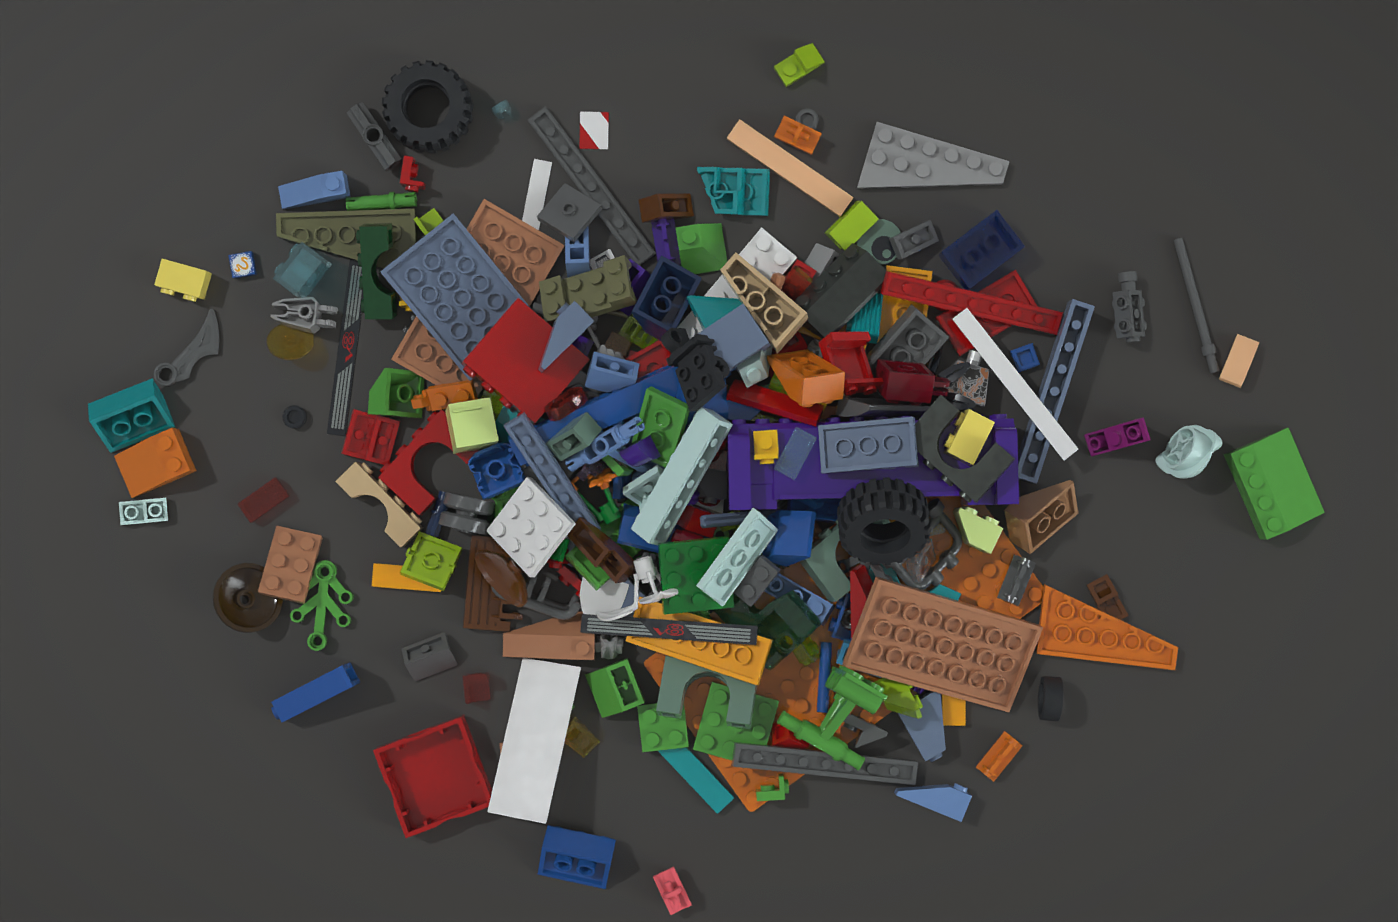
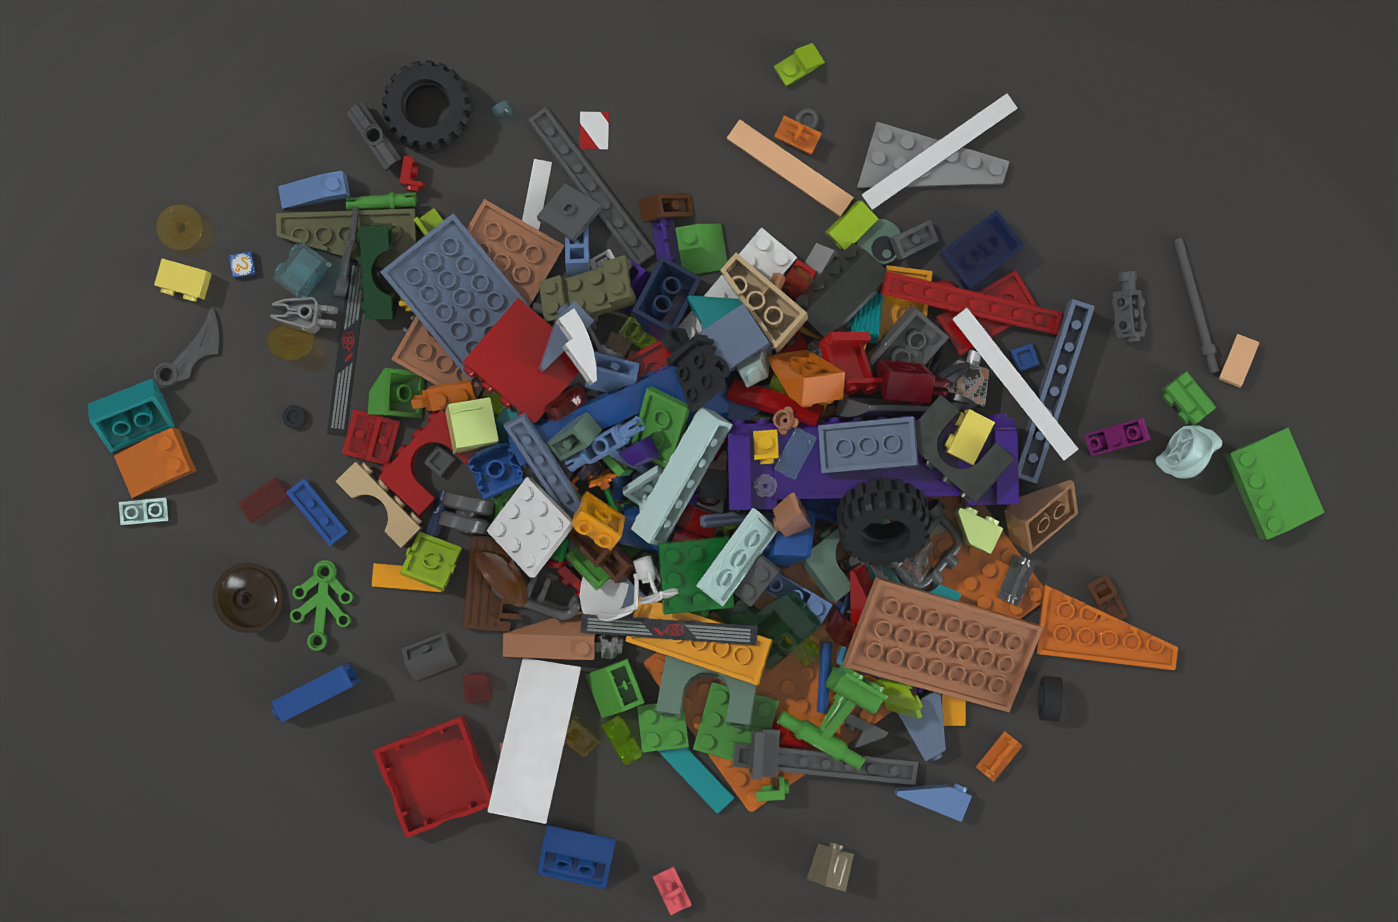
(171, 219): none -> clear yellow dish
(290, 564): nougat plate -> none
(317, 512): none -> blue plate
(342, 278): none -> dark grey piece
(439, 460): none -> dark grey tile
(579, 345): none -> white slope
(598, 521): none -> light orange plate
(618, 735): none -> clear neon green hinge
(737, 190): teal slope -> none
(763, 753): none -> dark grey panel
(765, 479): none -> clear plate
(780, 417): none -> nougat plate
(790, 516): none -> nougat slope
(831, 866): none -> dark tan torso
(840, 629): none -> clear red panel
(939, 151): none -> white sticker
(1188, 399): none -> bright green brick

